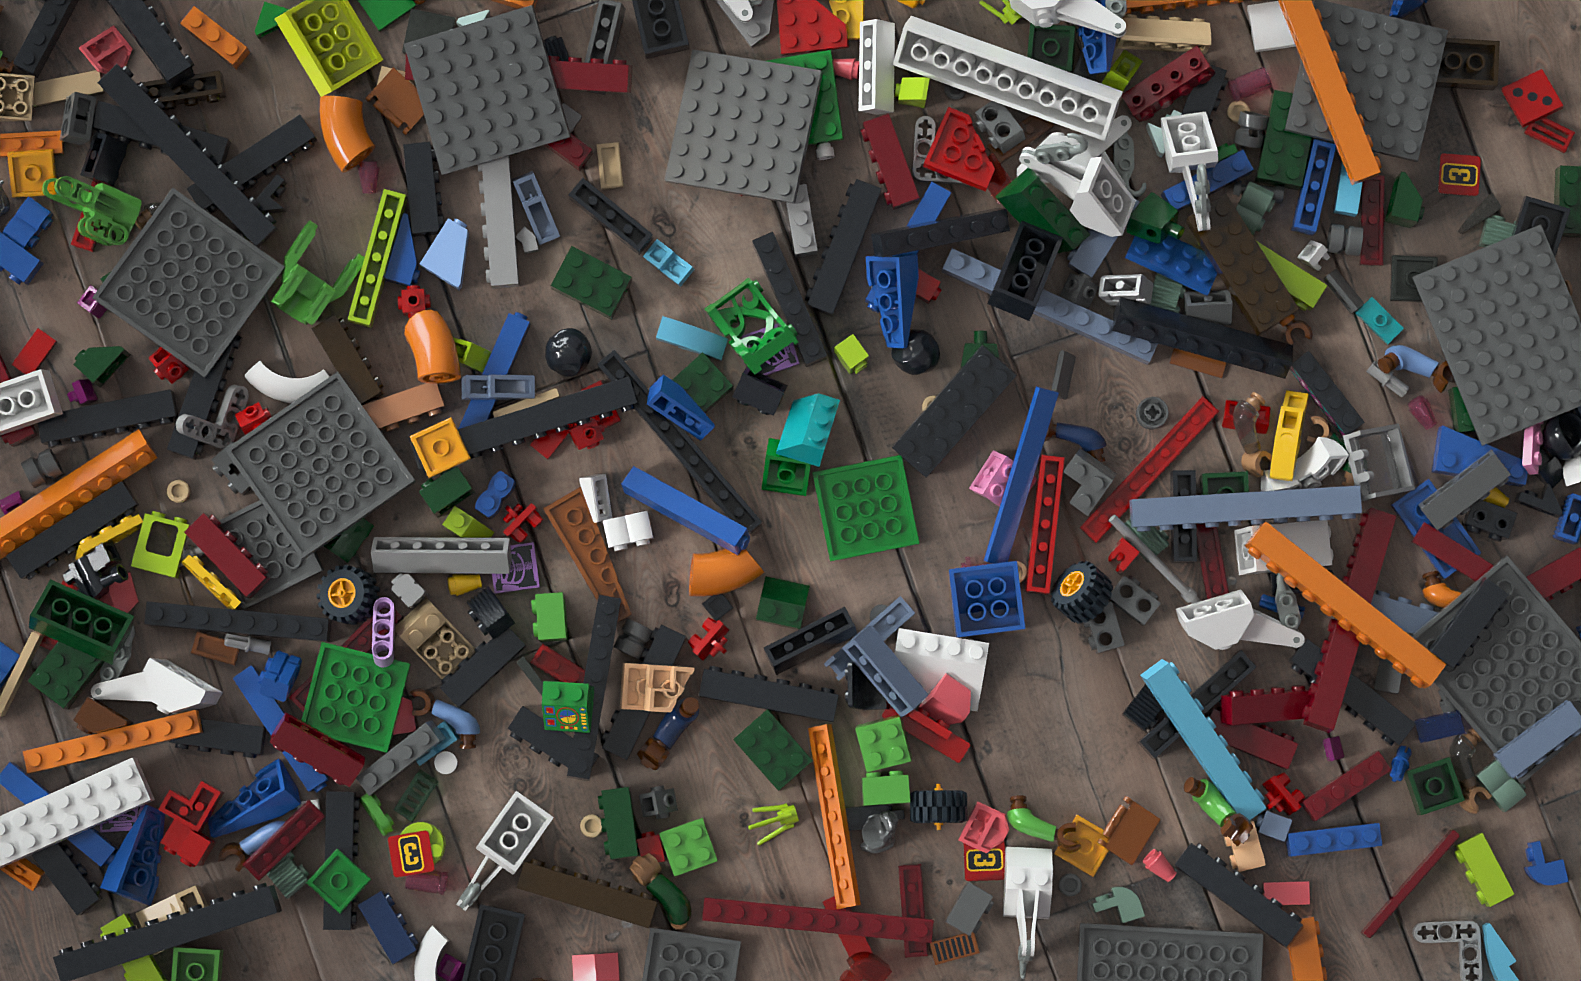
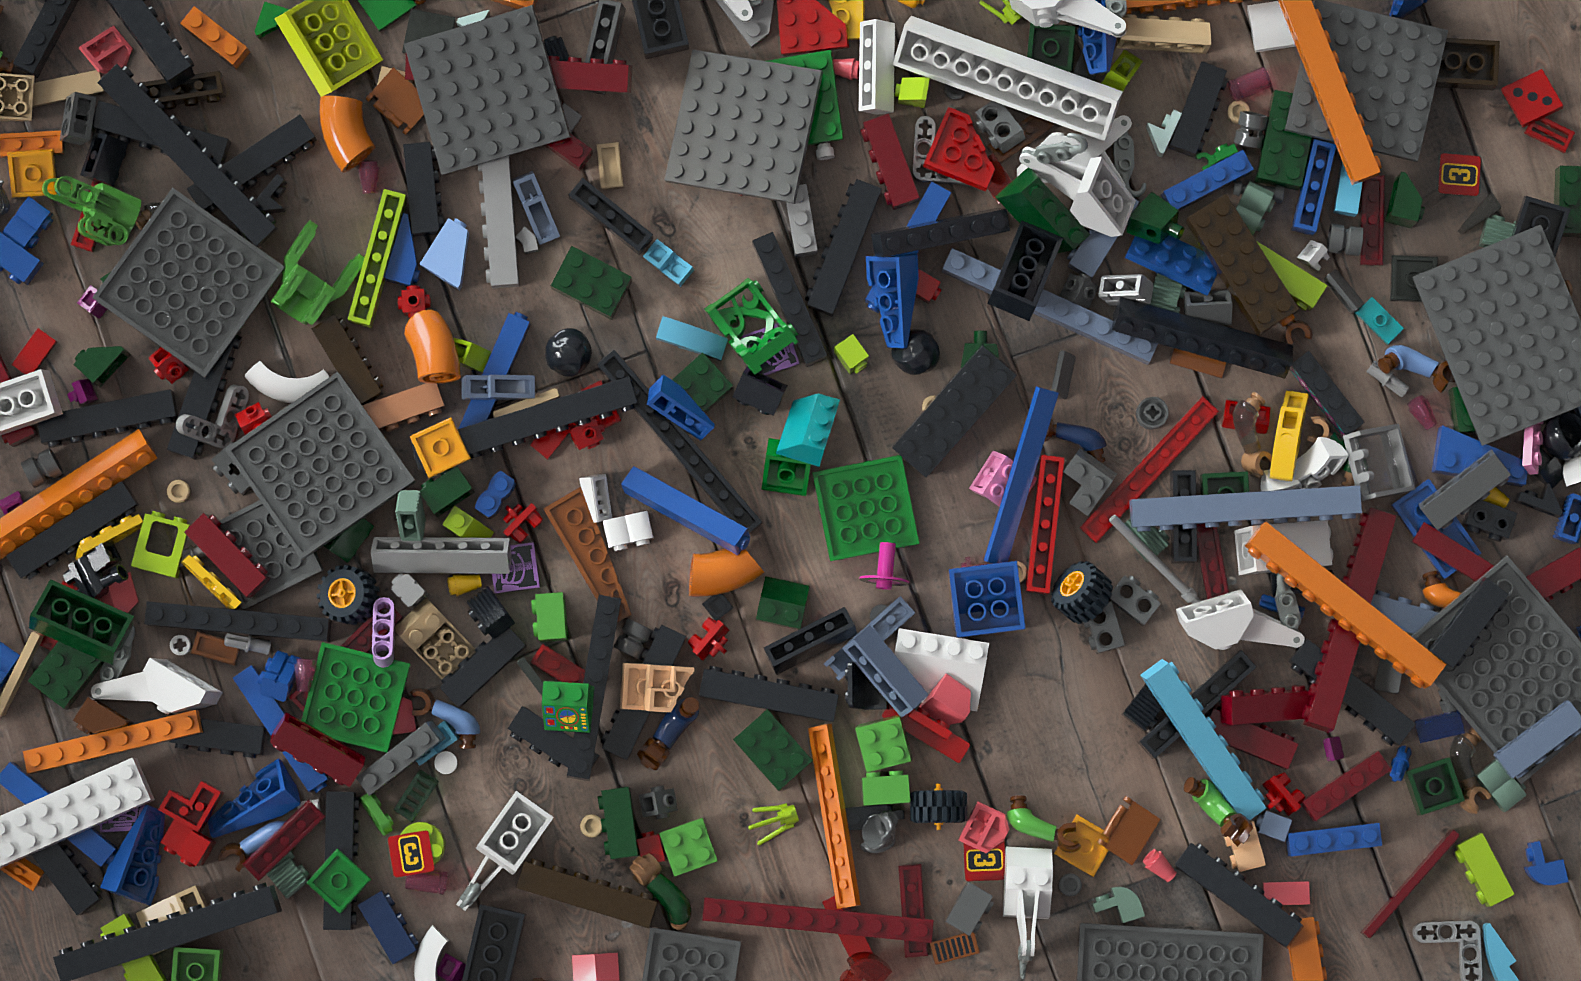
(174, 640): none -> white bush
(304, 674): none -> clear pink cone
(410, 515): none -> sand green brick
(884, 577): none -> dark pink piece
(1125, 553): red hinge -> none
(1168, 84): dark red brick -> none
(1191, 147): white slope -> none

